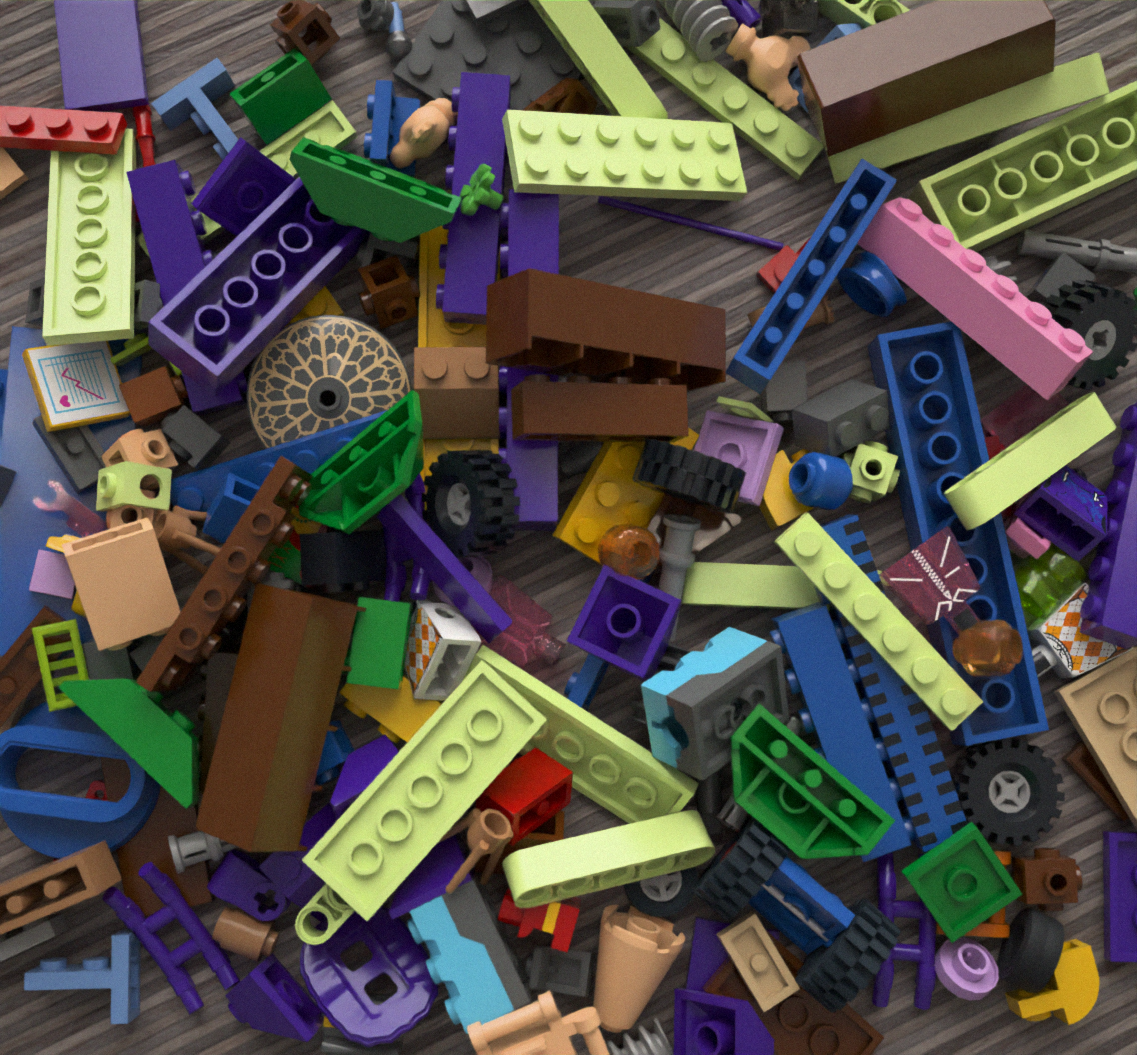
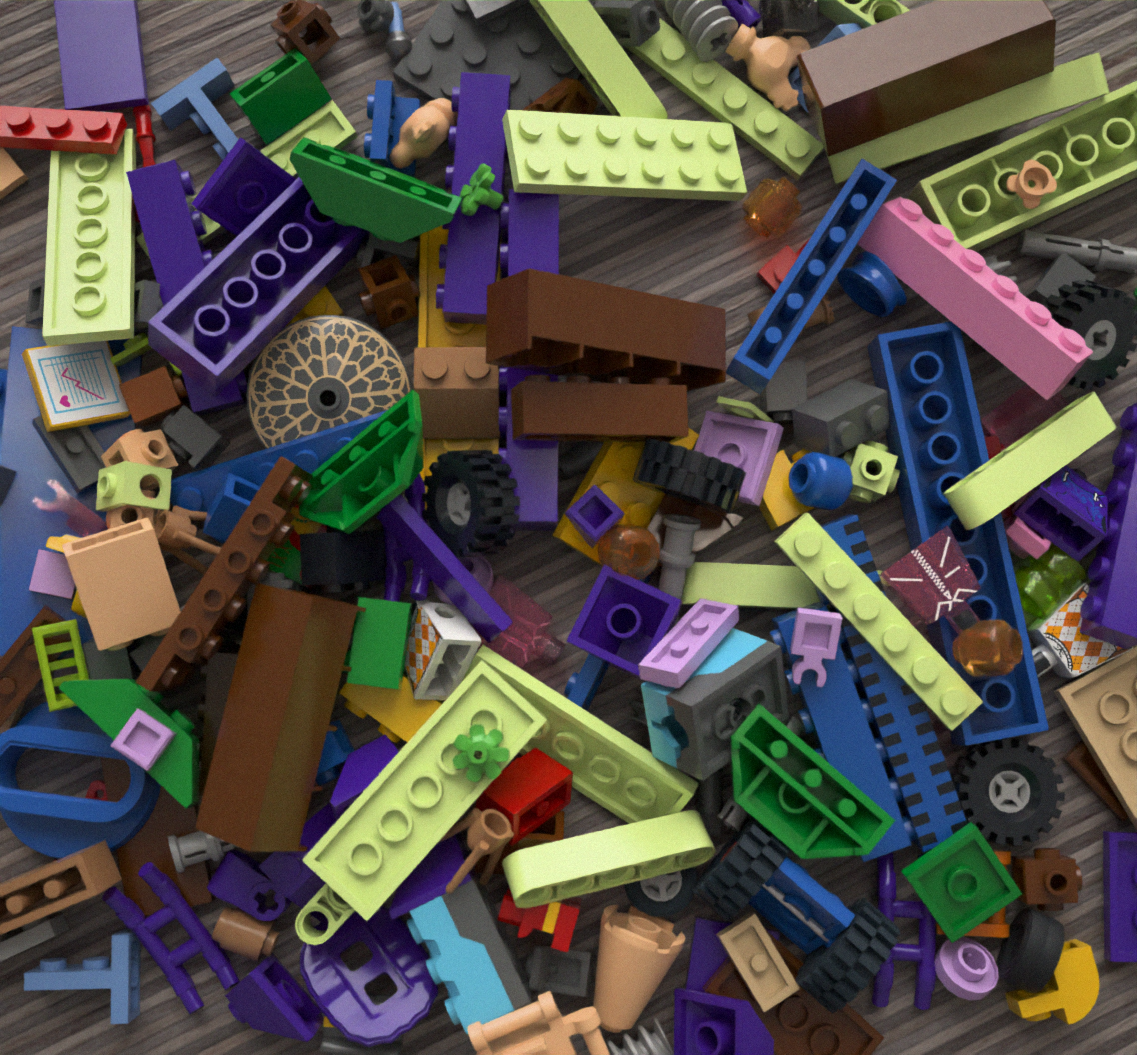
(143, 739): none -> lavender tile
(487, 745): none -> bright green plant
(594, 515): none -> dark purple slope
(688, 643): none -> lavender plate
(690, 223): dark purple piece -> none
(772, 207): none -> clear orange head
(814, 638): none -> lavender plate
(1039, 175): none -> light nougat plate

